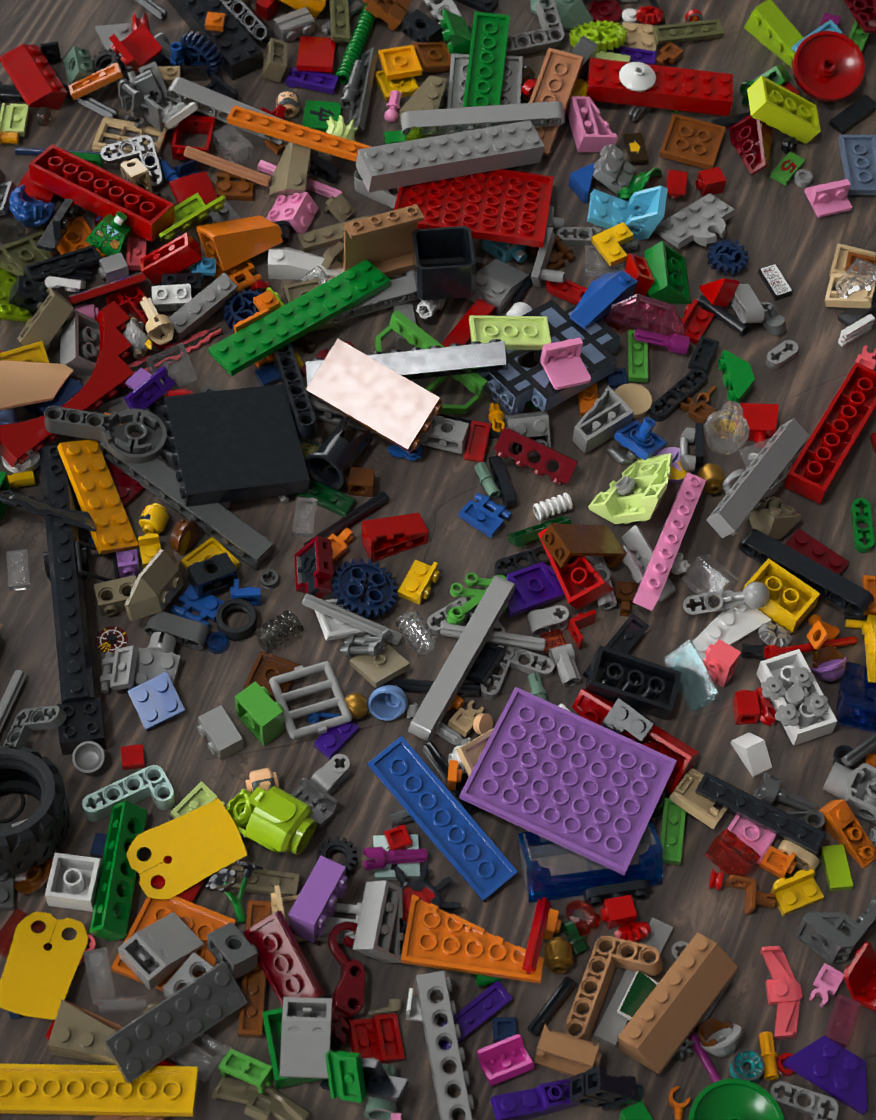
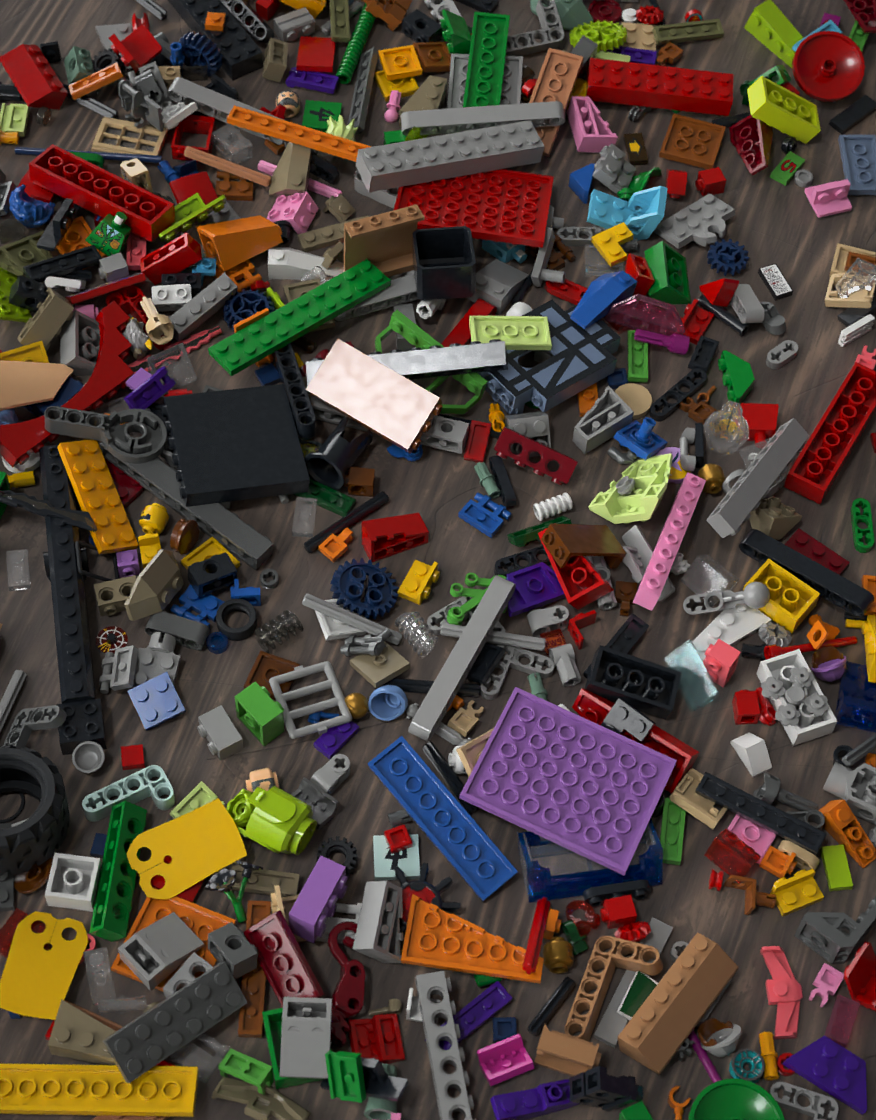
(138, 150): light grey beam -> none
(266, 300): orange plate -> none
(314, 567): dark red piece -> none
(351, 91): dark grey pin -> none
(381, 857): magenta piece -> none
(454, 775): orange plate -> none
(482, 723): light nougat tile -> none
(563, 363): bright pink bracket -> none
(637, 76): white dish -> none

